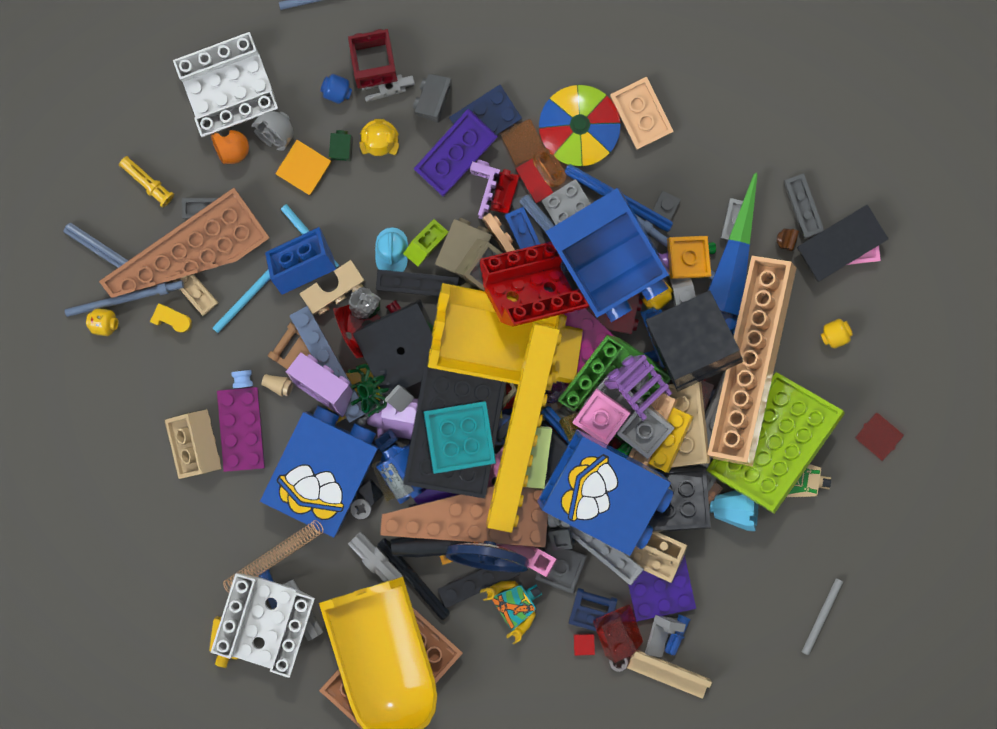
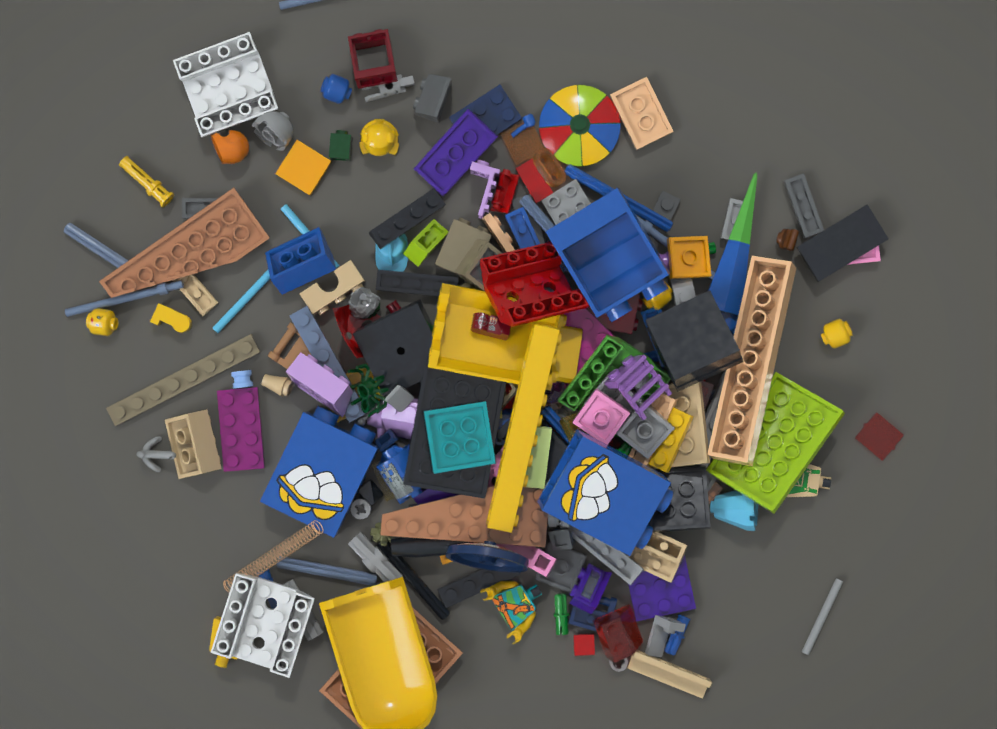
(146, 454): none -> light grey piece
(183, 380): none -> dark tan plate
(327, 570): none -> sand blue axle
(375, 532): none -> olive plant
(407, 218): none -> black plate
(490, 326): none -> dark red leg
(529, 121): none -> blue hand
(561, 614): none -> green axle
(590, 588): none -> dark purple window

